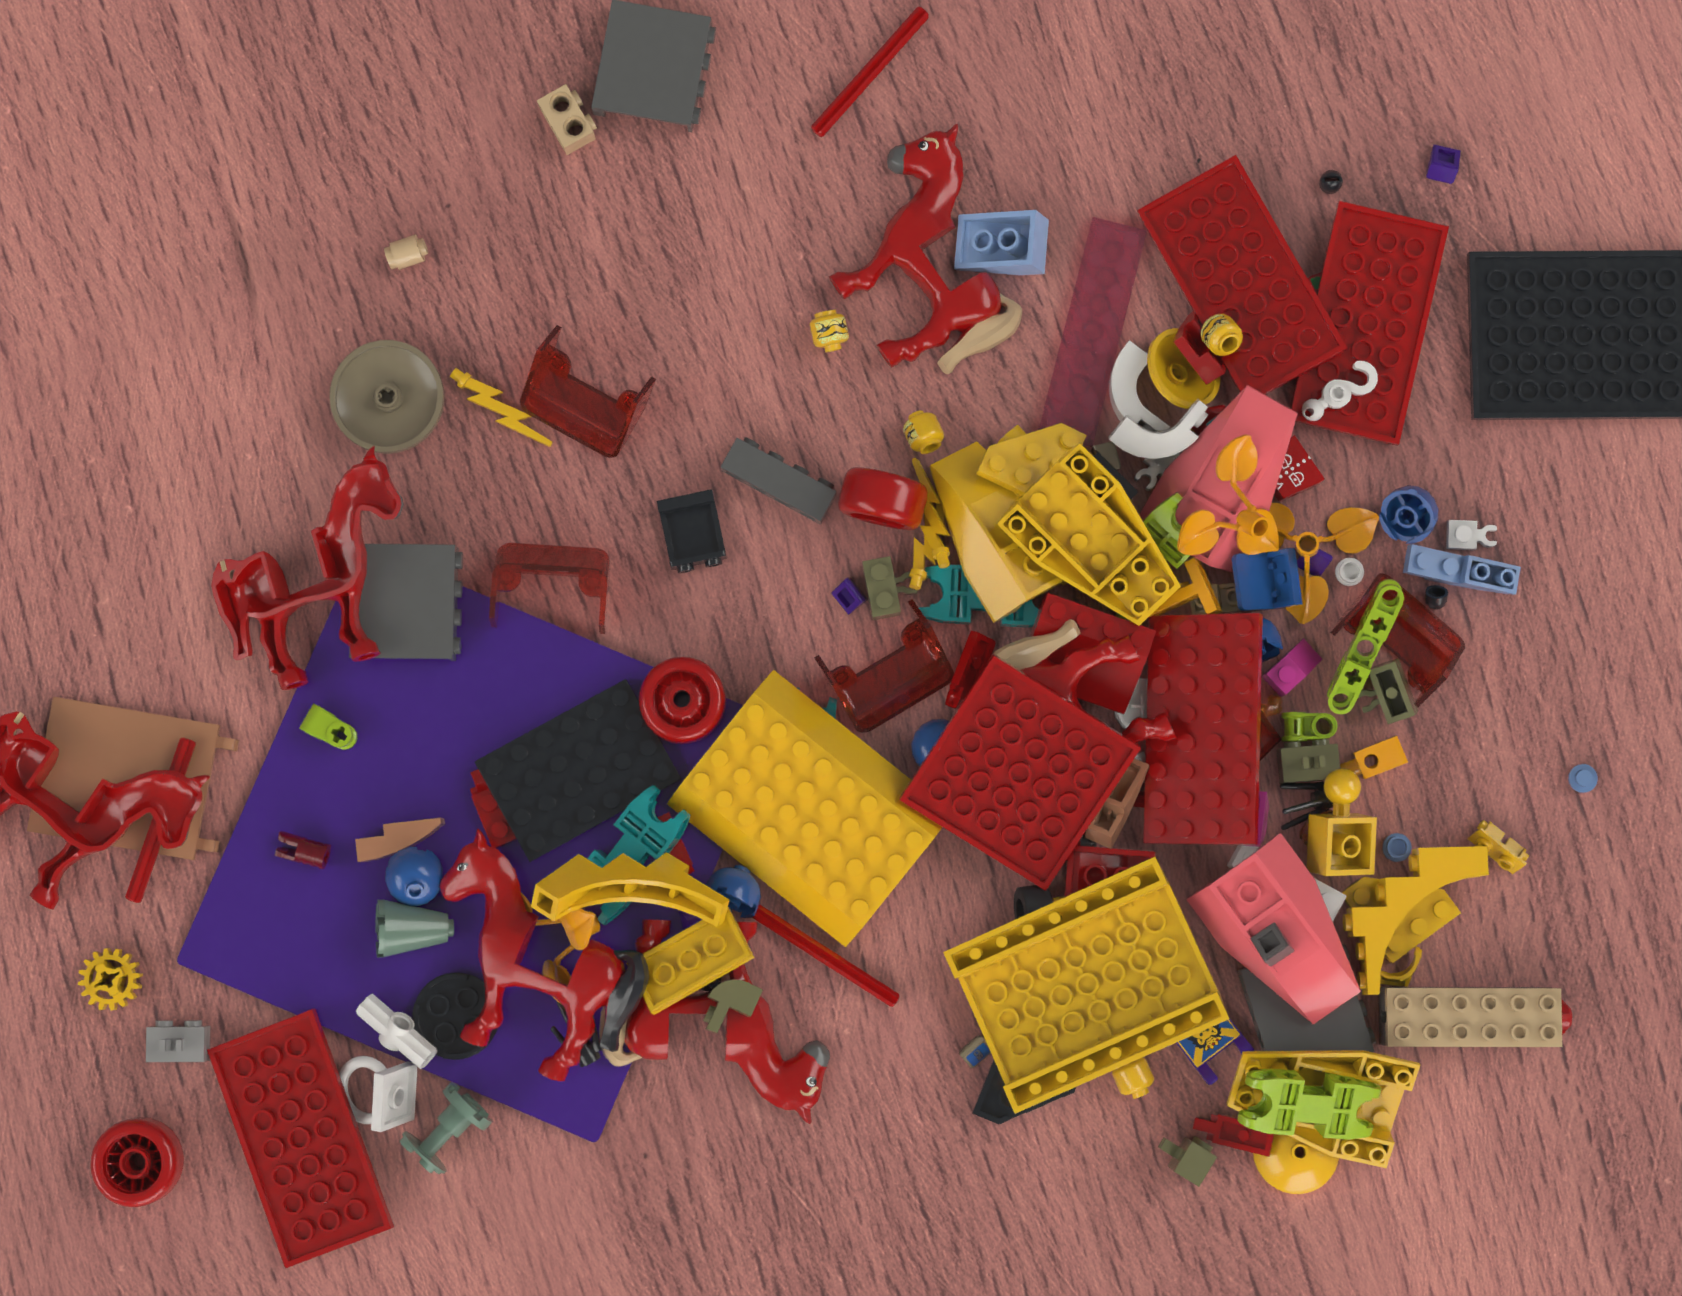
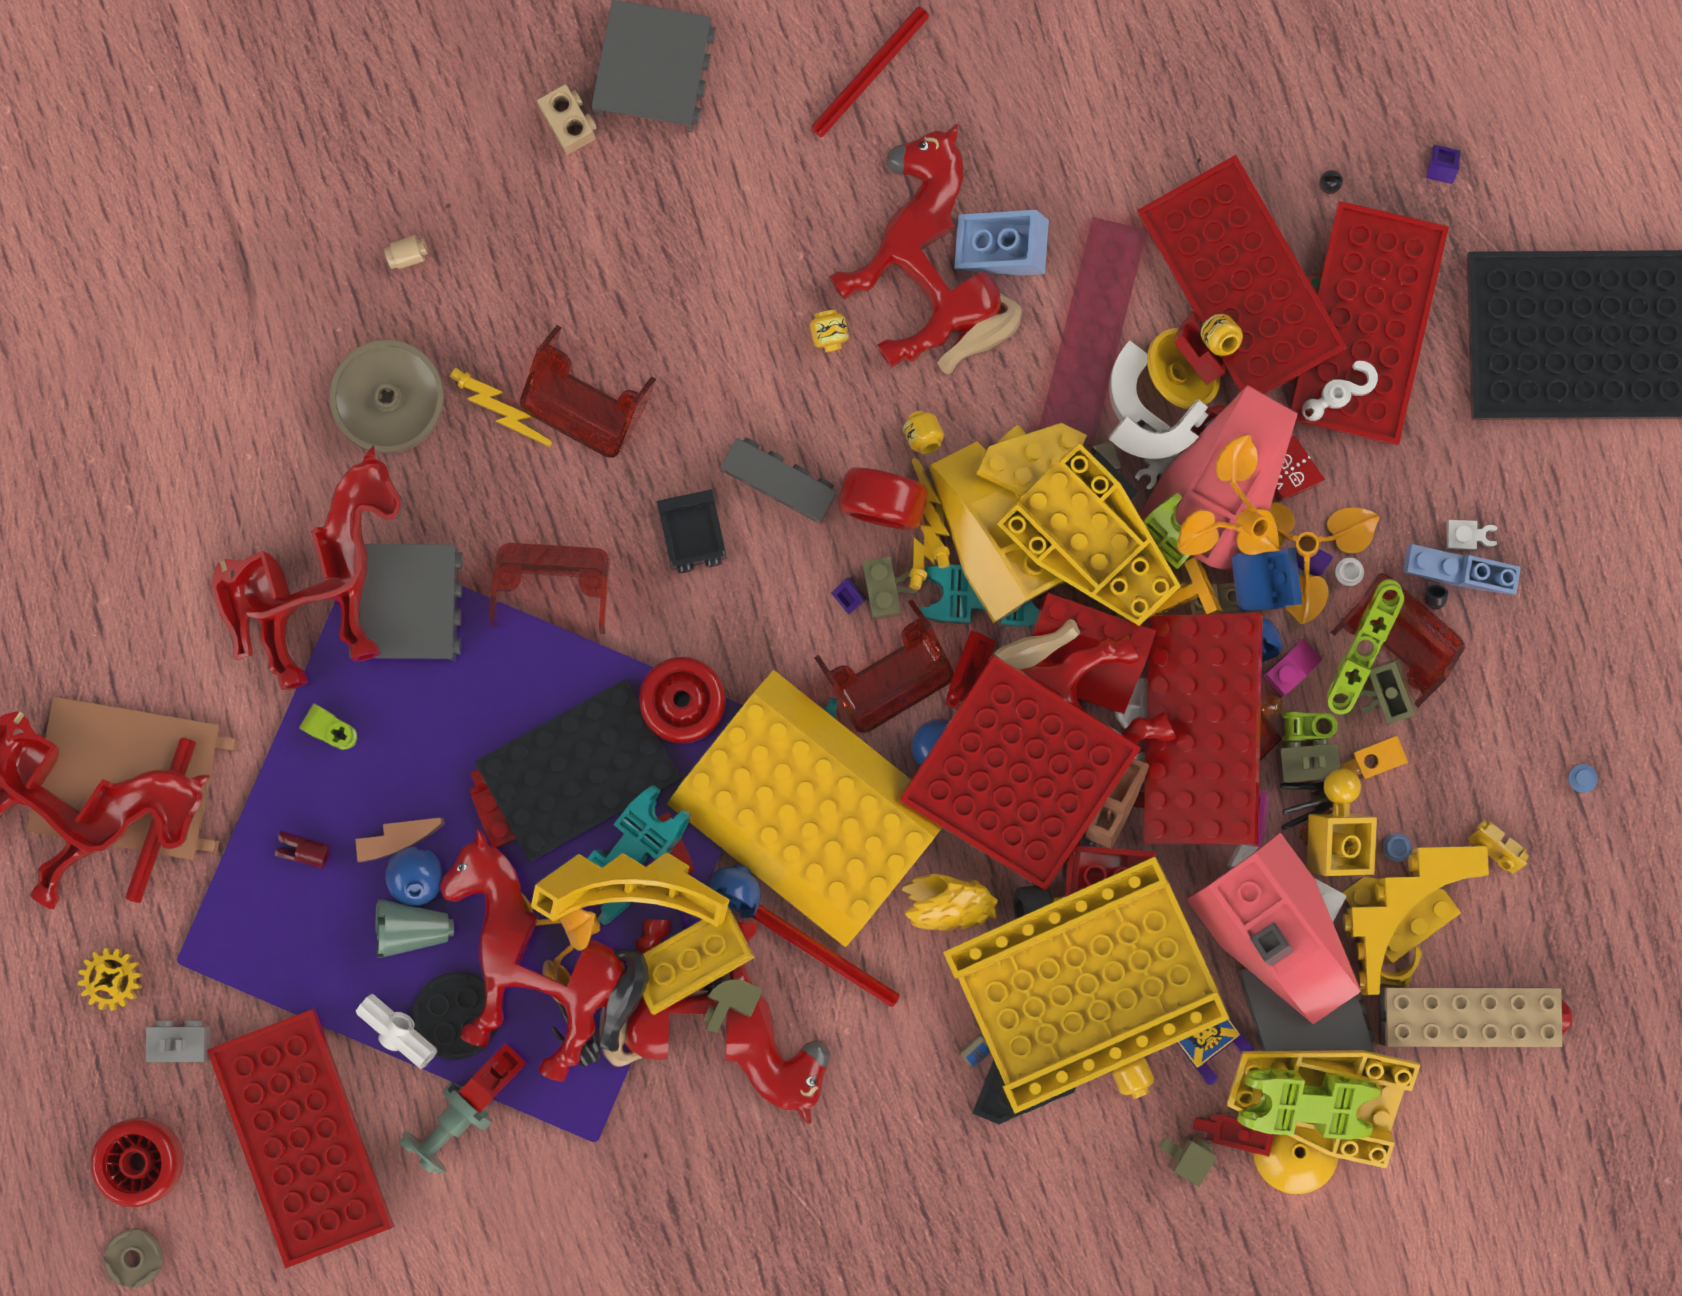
(150, 1252): none -> dark tan tile
(392, 1092): white tile -> none
(492, 1078): none -> red brick
(948, 903): none -> yellow head
(1409, 514): blue cylinder -> none

